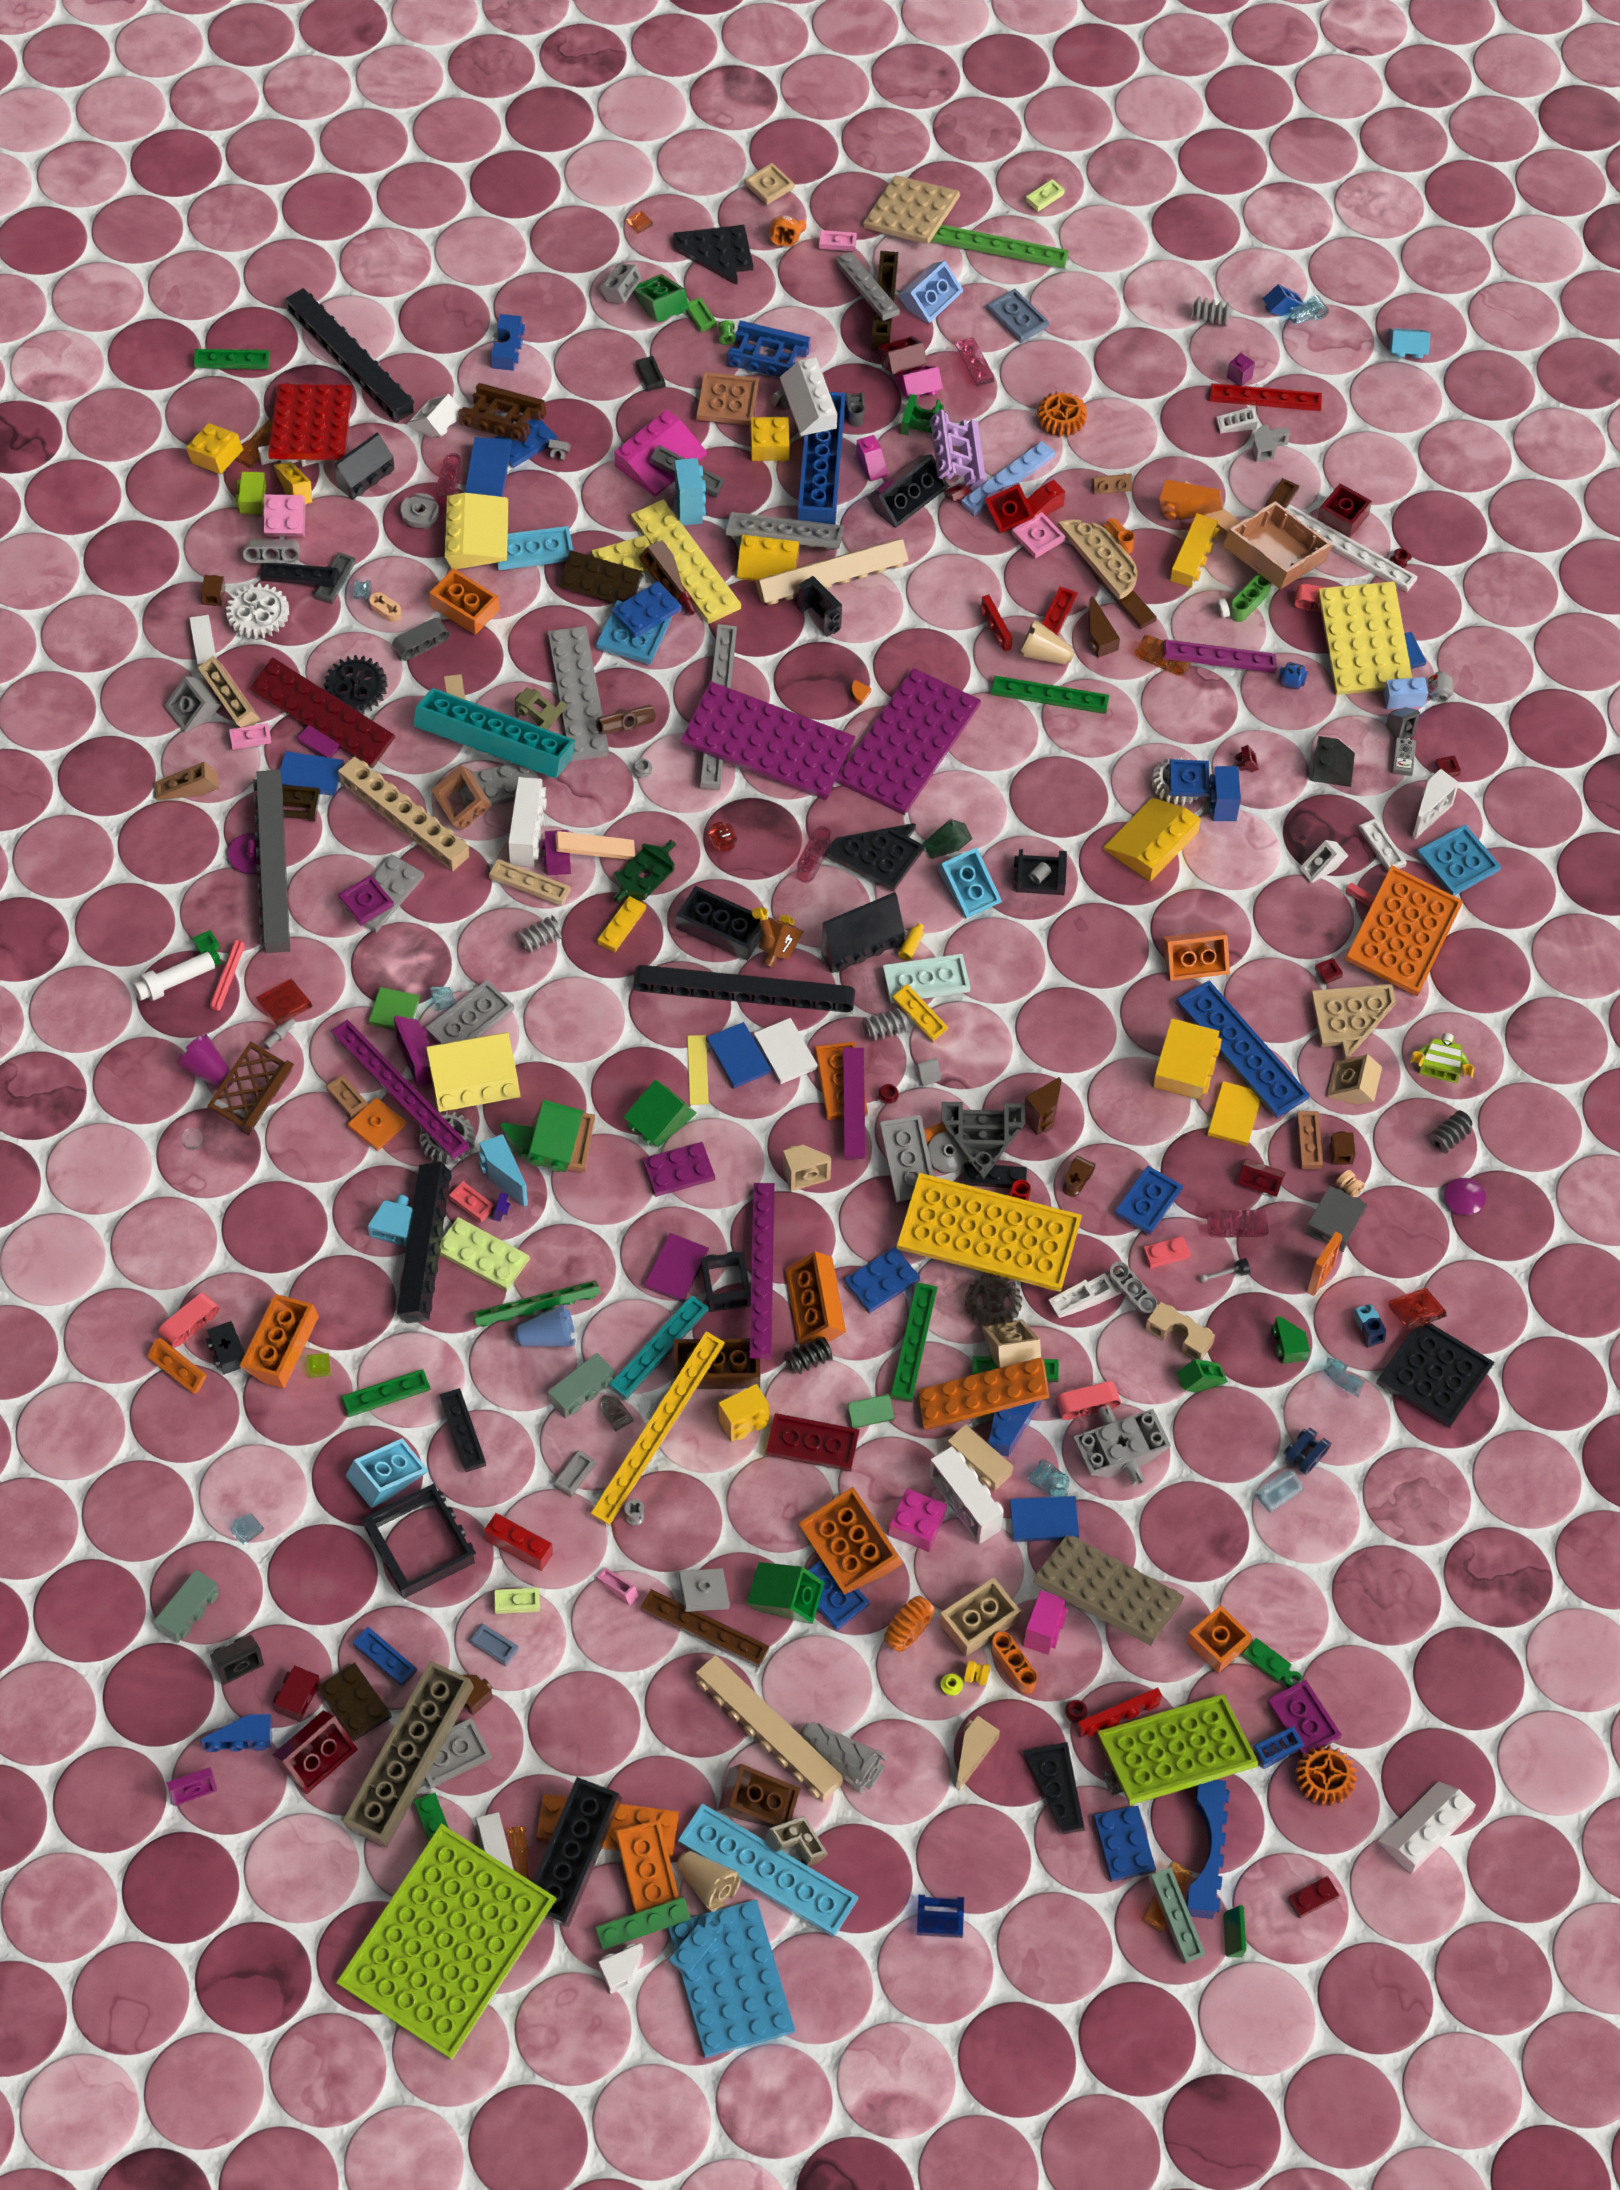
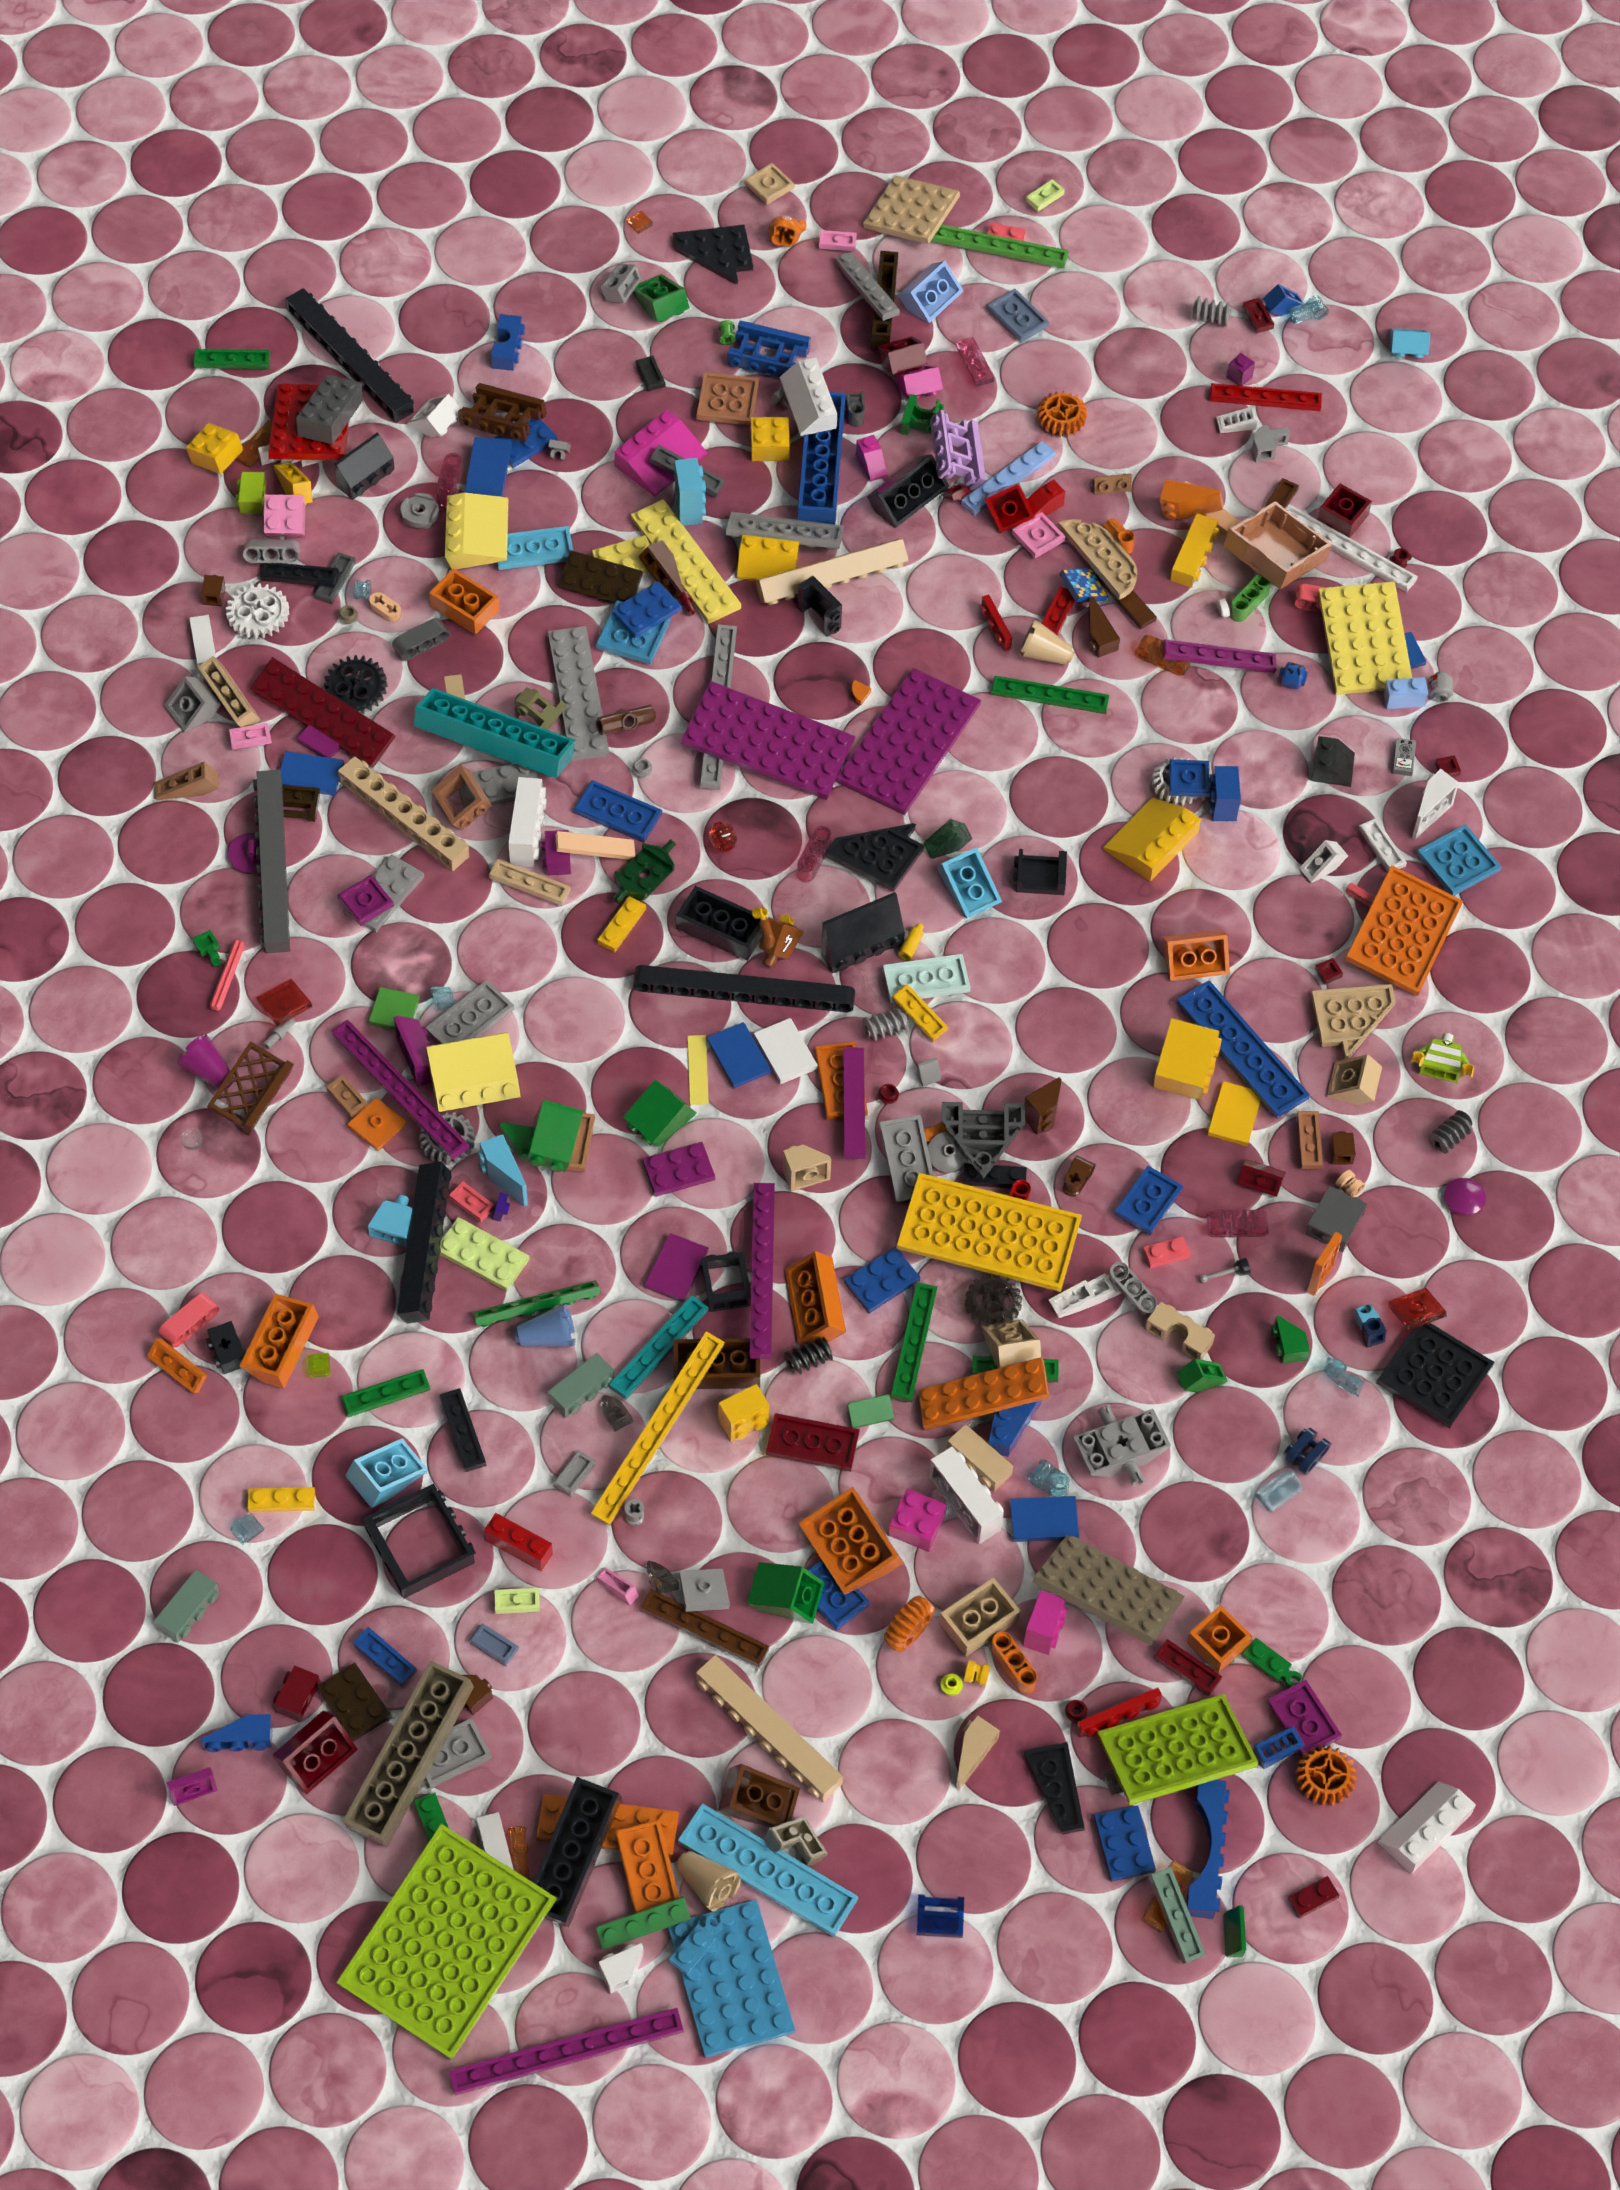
(153, 985): white piece -> none
(237, 1659): pearl dark grey slope -> none
(281, 1499): none -> yellow plate
(329, 409): none -> dark grey brick
(348, 614): none -> dark tan plate
(539, 934): light grey piece -> none
(566, 2051): none -> magenta plate
(617, 811): none -> blue tile
(661, 1578): none -> clear smoke plate
(701, 315): bright green tile -> none
(852, 1759): light grey cone -> none
(1007, 231): none -> coral plate
(1040, 873): light grey hinge -> none
(1083, 584): none -> blue tile
(1087, 1400): coral beam -> none
(1188, 1667): none -> dark red plate
(1249, 759): dark red tile -> none
(1258, 315): none -> dark red plate
(1403, 722): dark grey slope -> none

